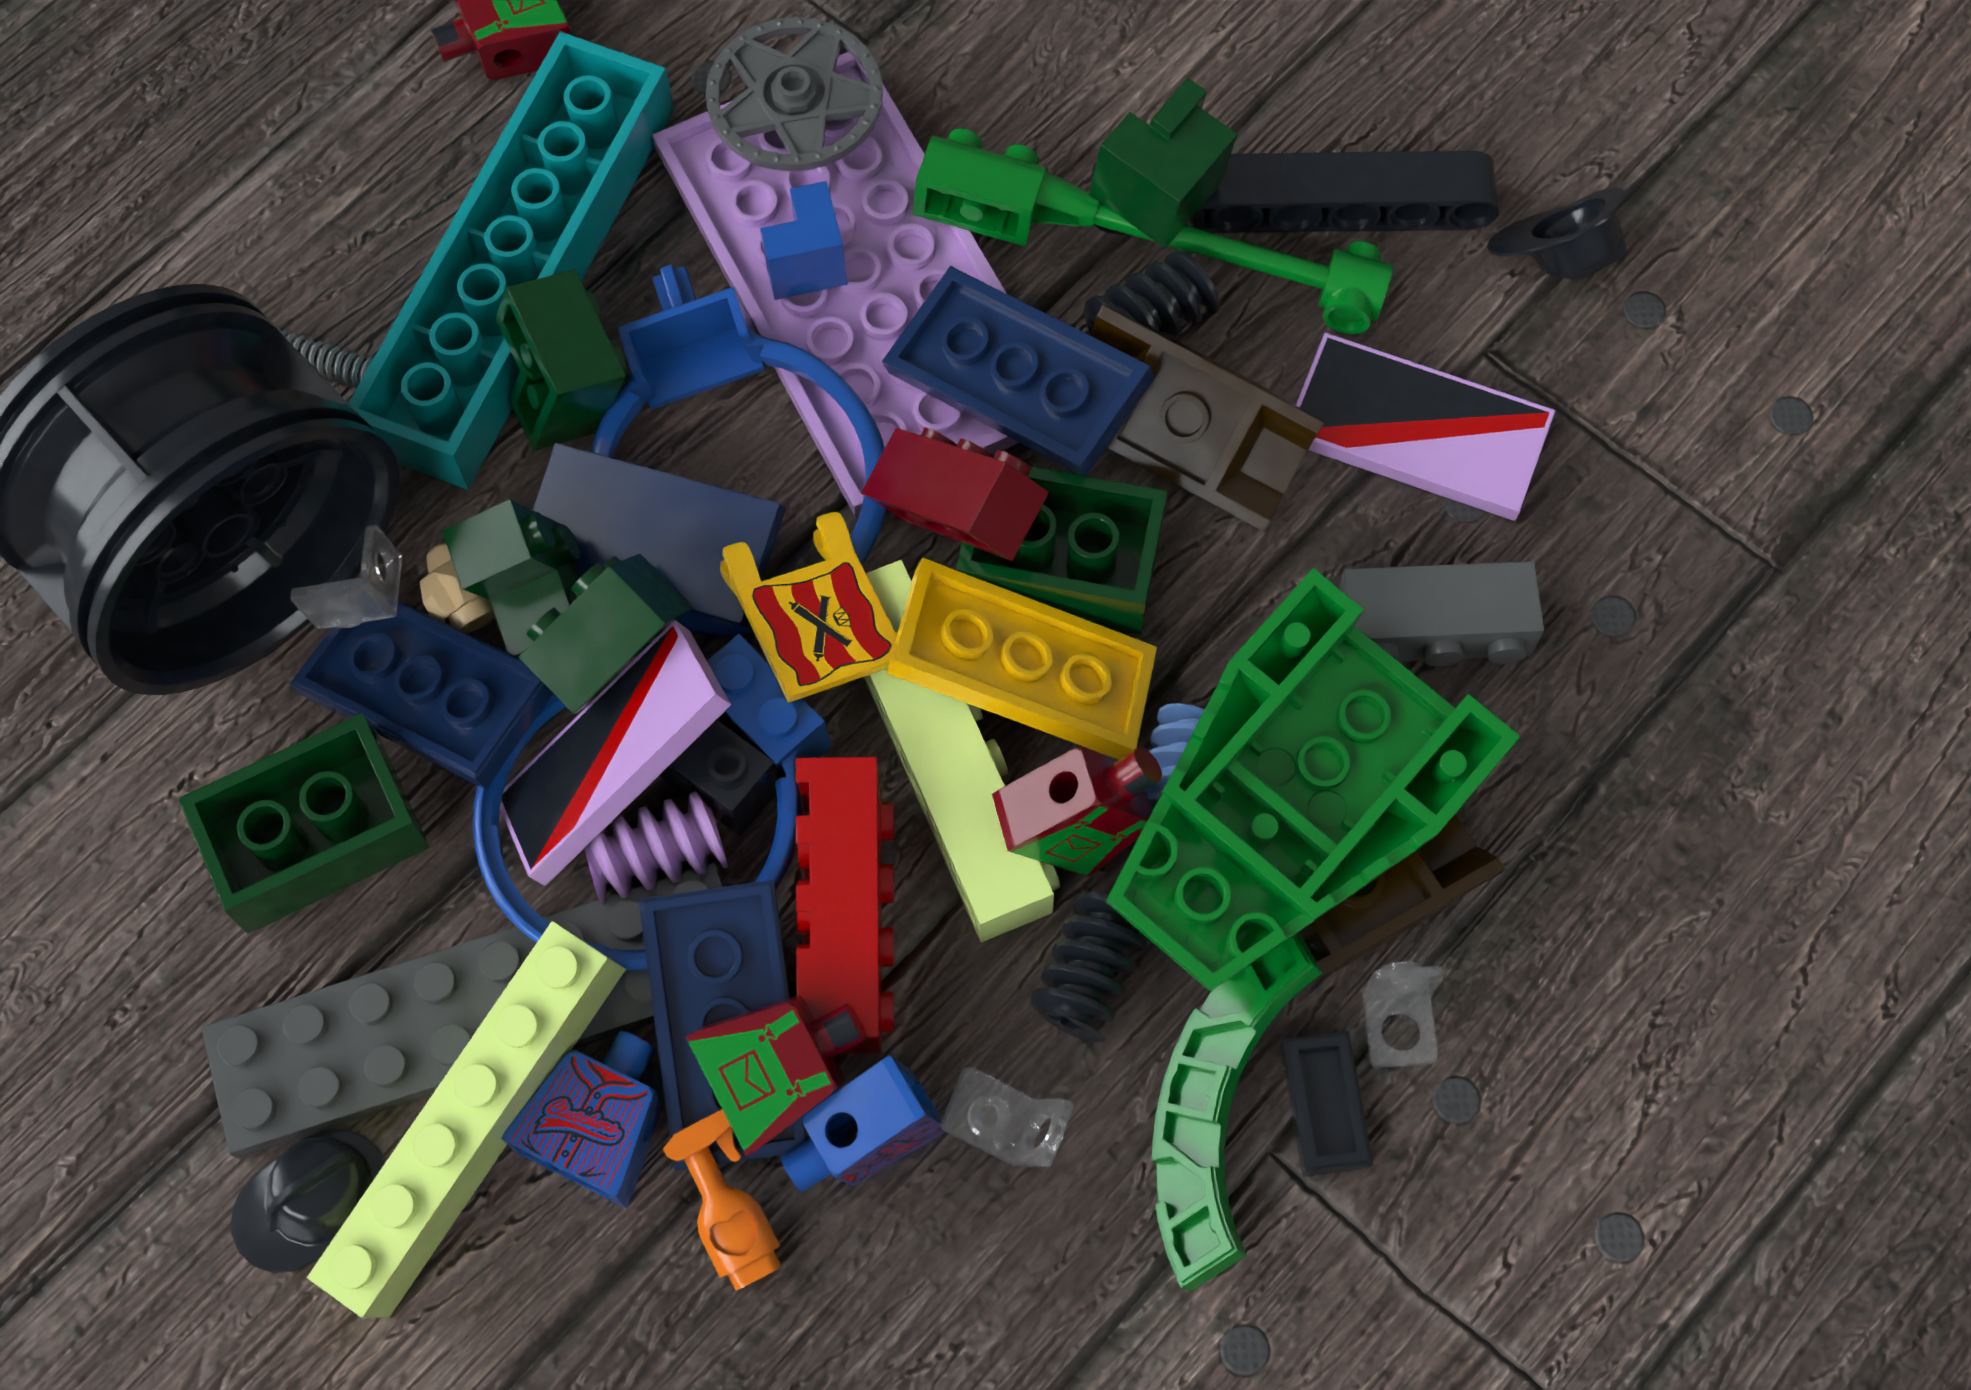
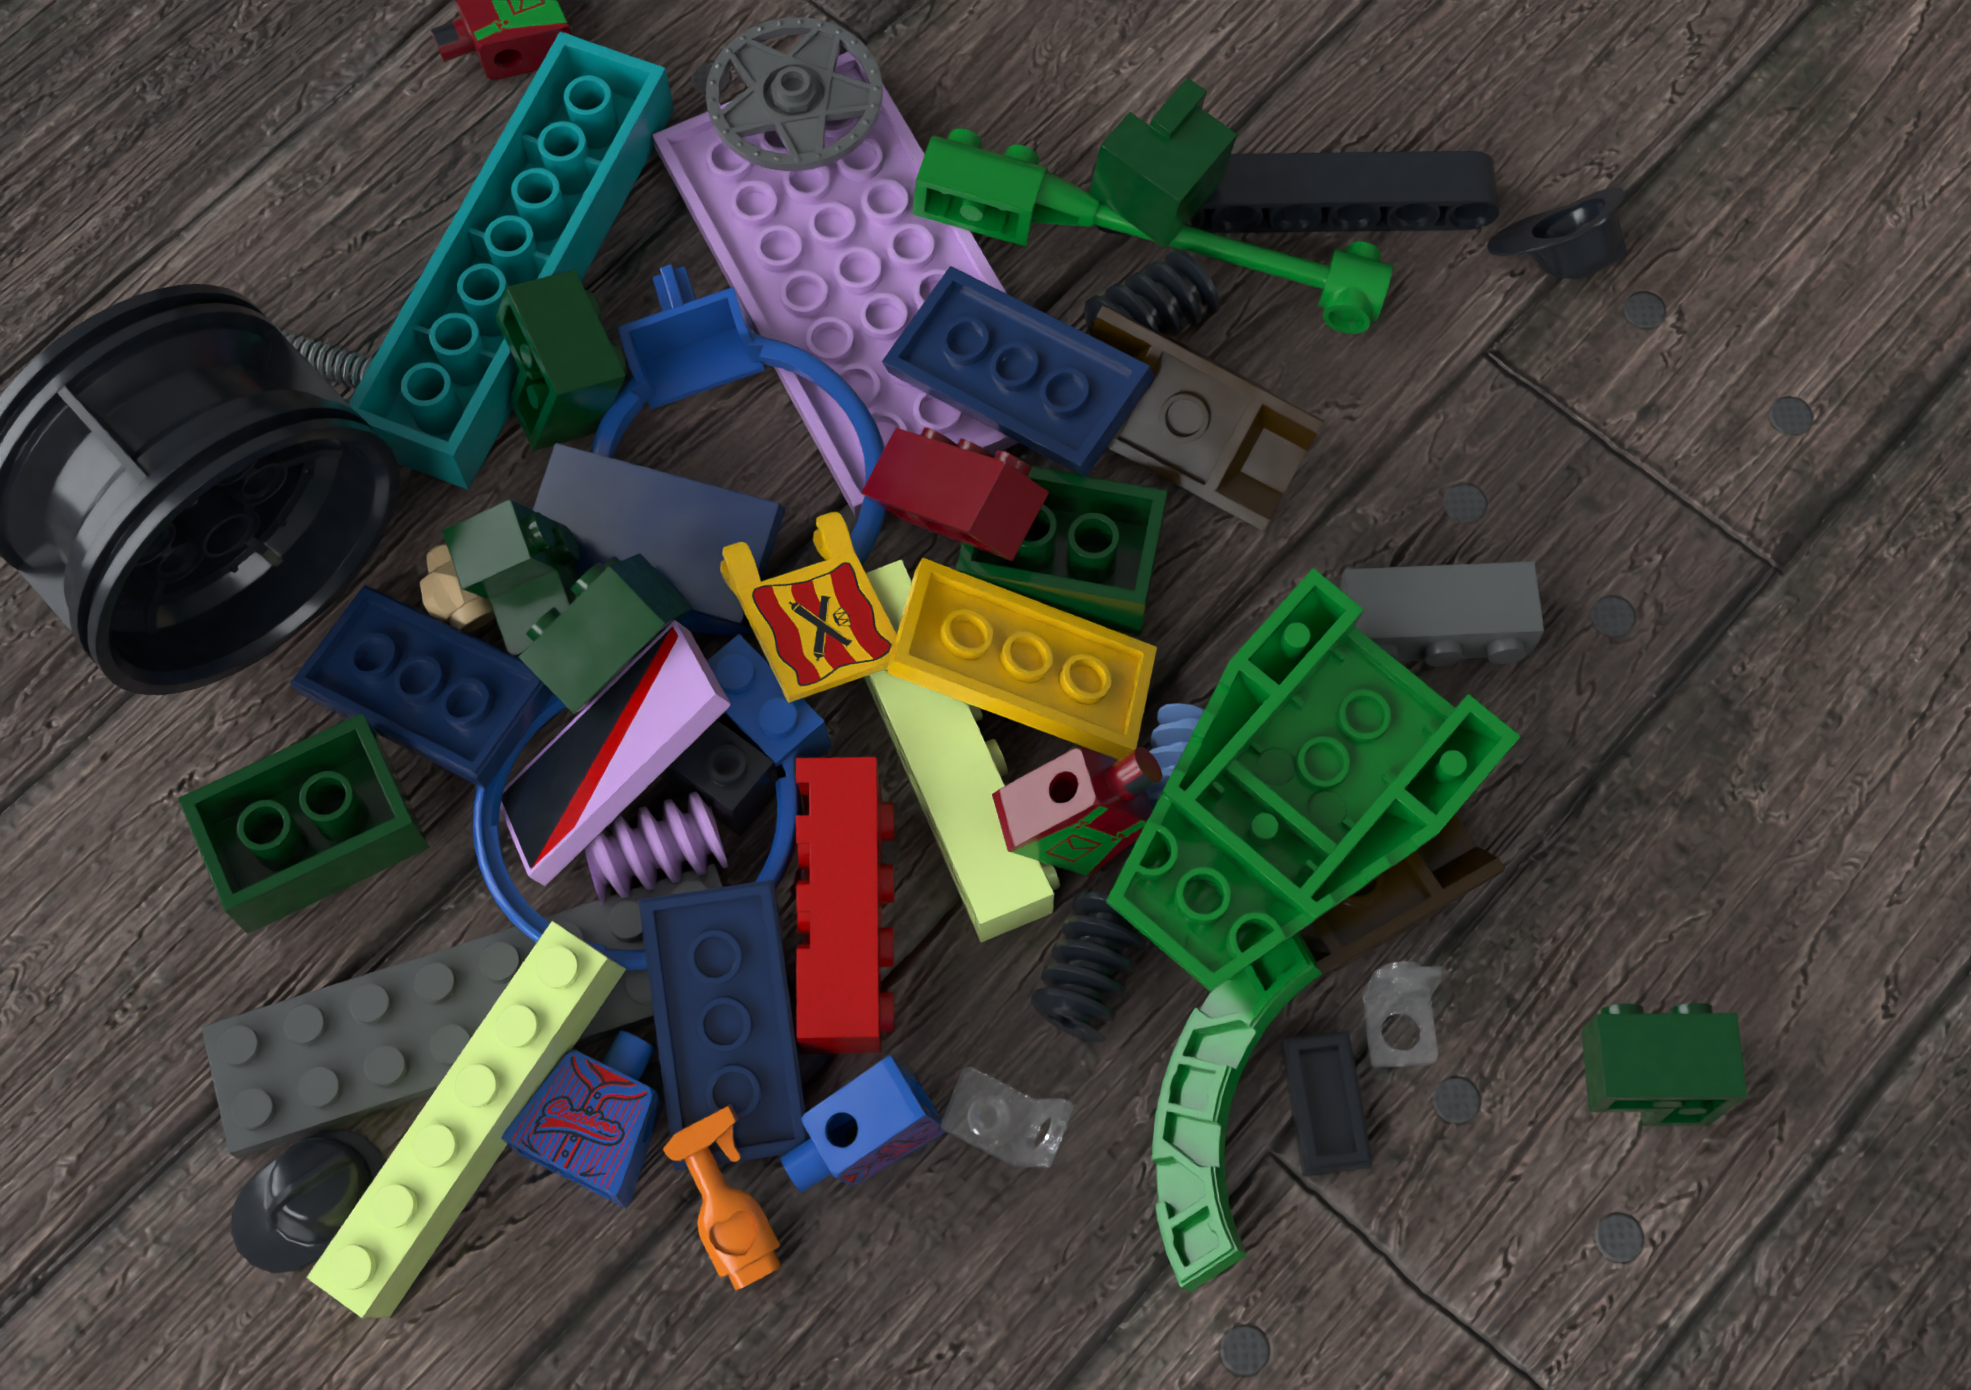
(356, 599): clear bracket -> none
(773, 1064): torso -> none
(807, 251): blue piece -> none
(1424, 426): tile -> none
(1664, 1065): none -> dark green brick

